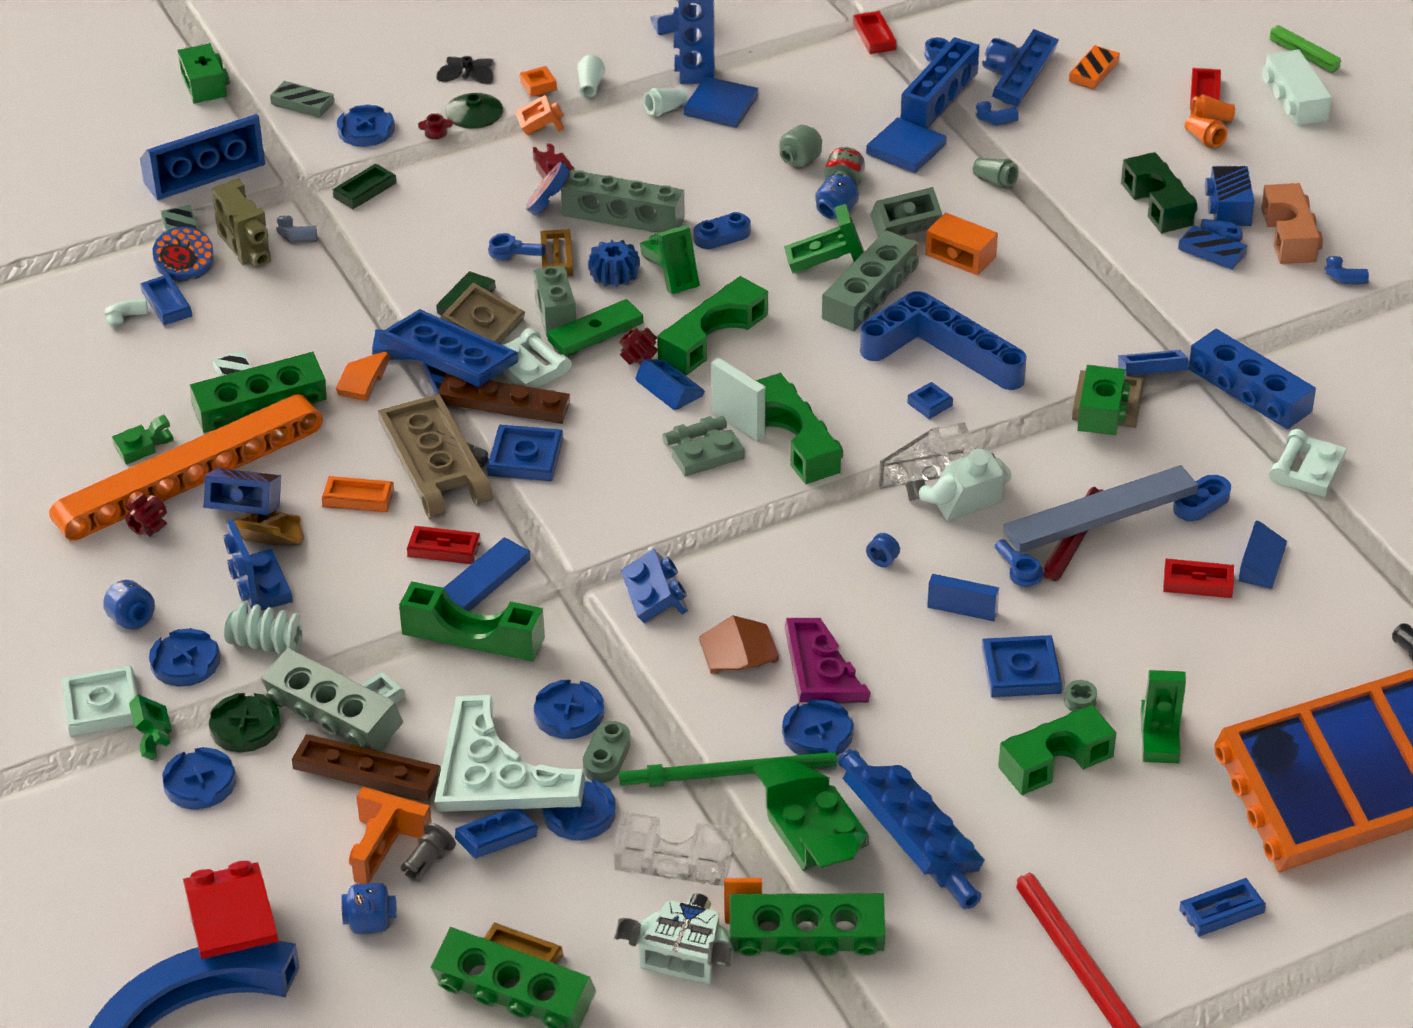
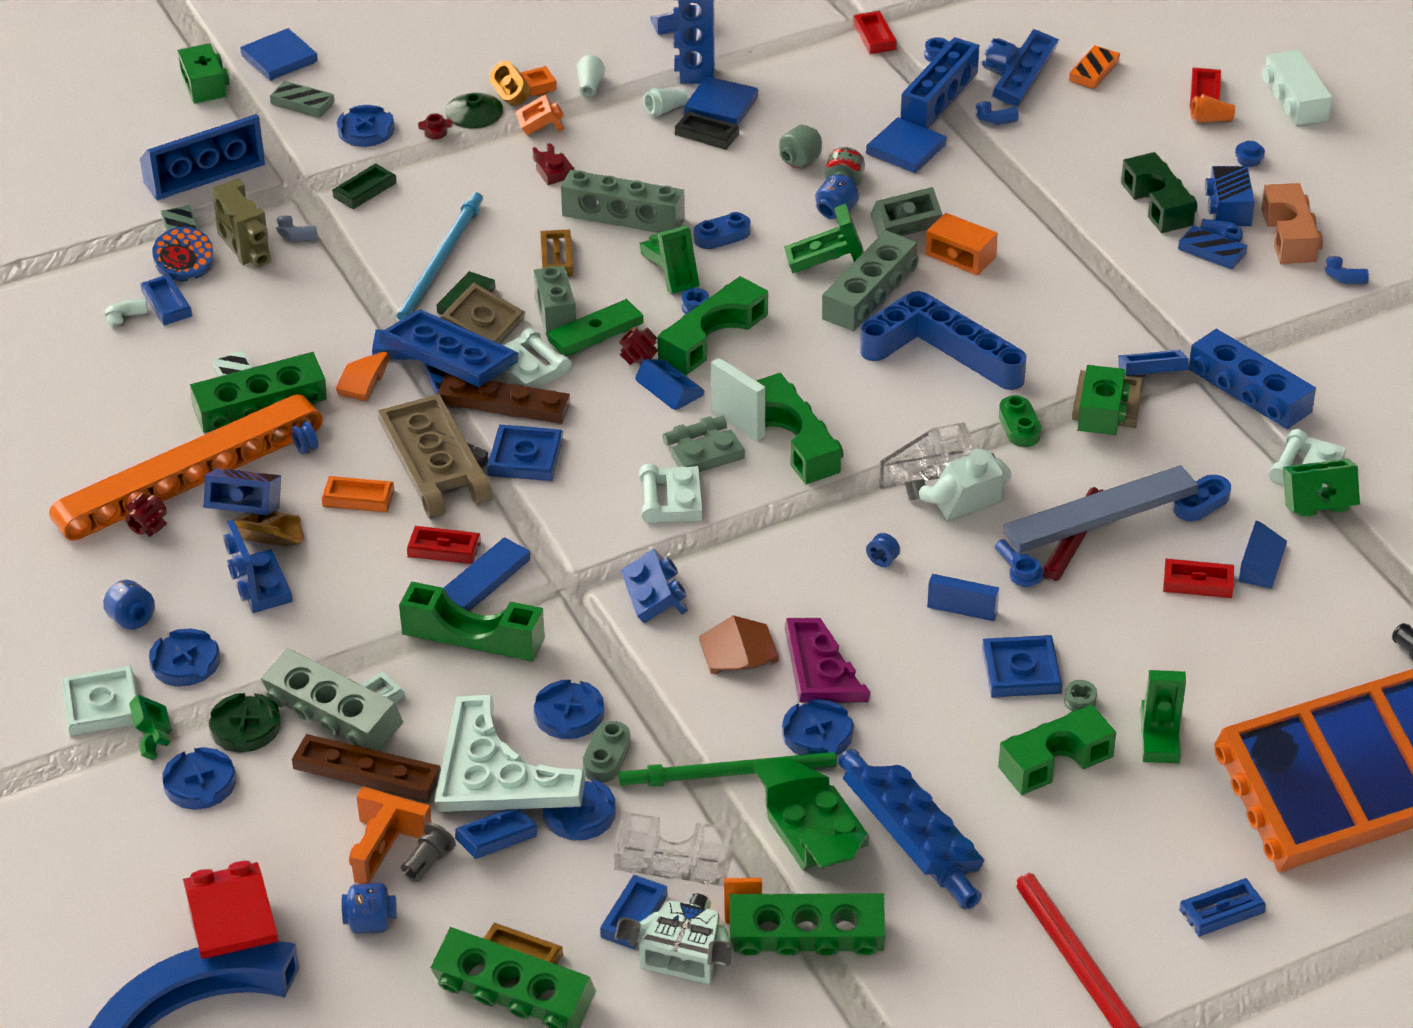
(139, 443): green plate -> none
(263, 630): light aqua piece -> none
(278, 54): none -> blue tile
(304, 437): none -> blue bush
(468, 211): none -> dark azure bar
(477, 68): black piece -> none
(504, 246): blue plate -> none
(509, 83): none -> pearl gold plate
(548, 187): blue tile -> none
(613, 263): blue gear -> none
(637, 901): none -> blue tile
(682, 494): none -> light aqua plate
(692, 298): none -> blue bush
(706, 130): none -> pearl dark grey tile
(930, 400): blue tile -> none
(997, 171): sand green cone -> none
(1019, 421): none -> green plate
(1208, 131): orange cone -> none
(1249, 153): none -> blue plate
(1305, 479): none -> green brick
(1309, 50): bright green axle -> none

